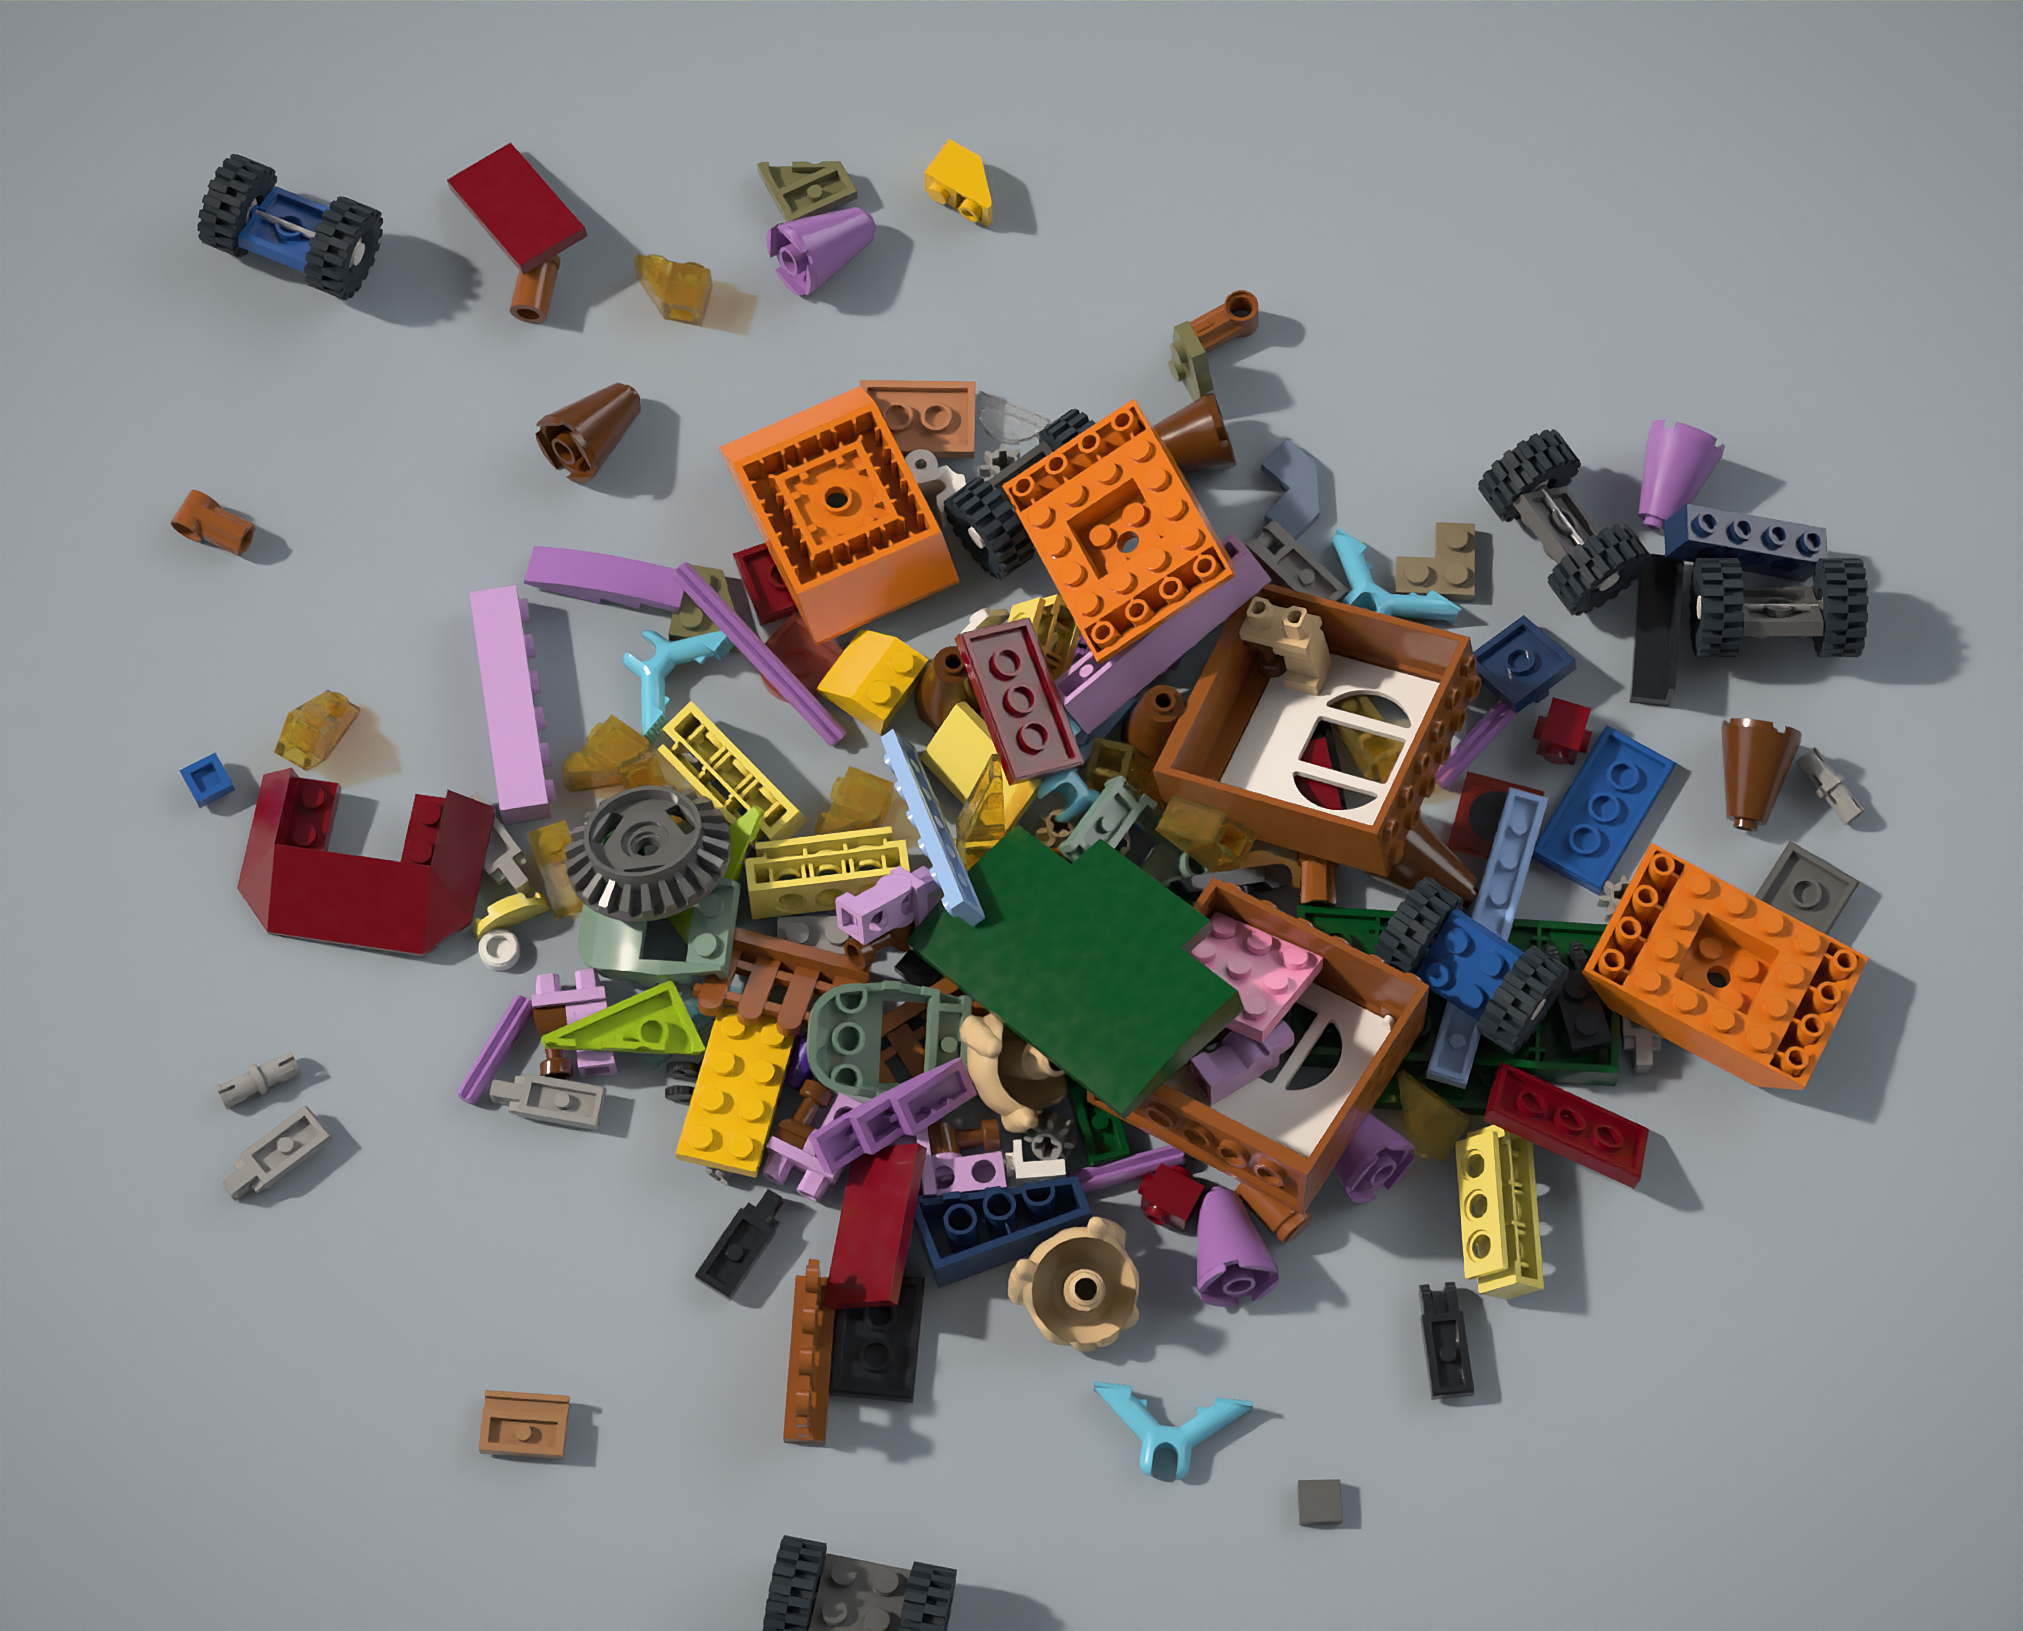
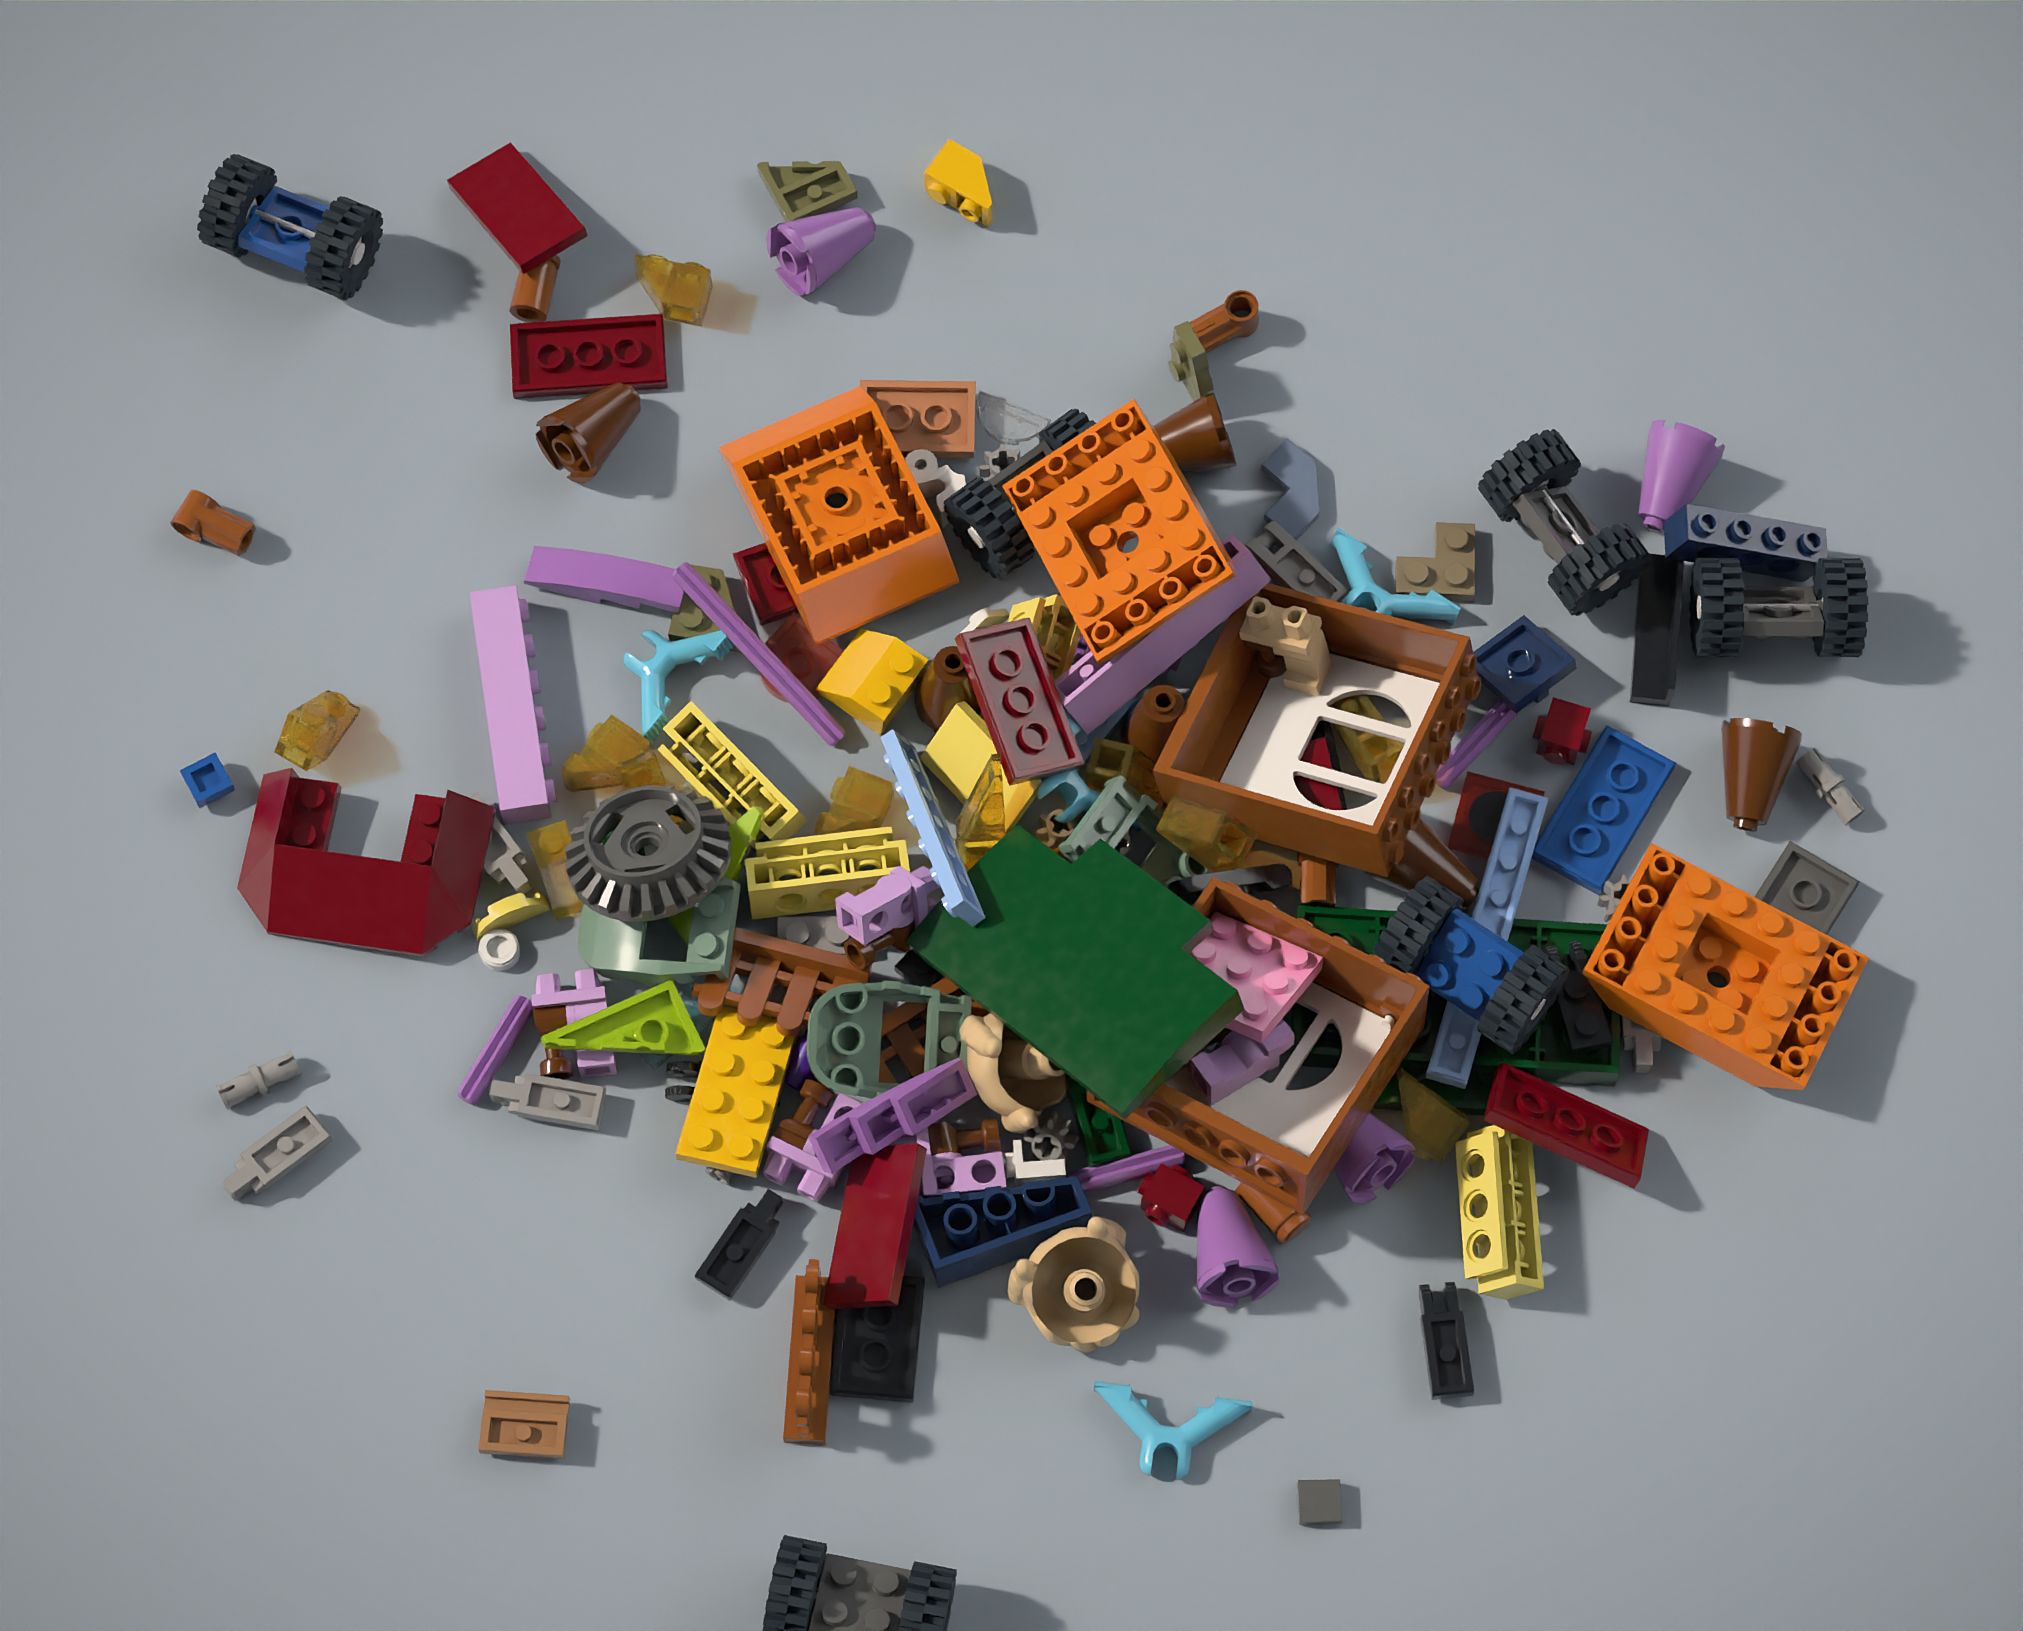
(587, 355): none -> dark red tile

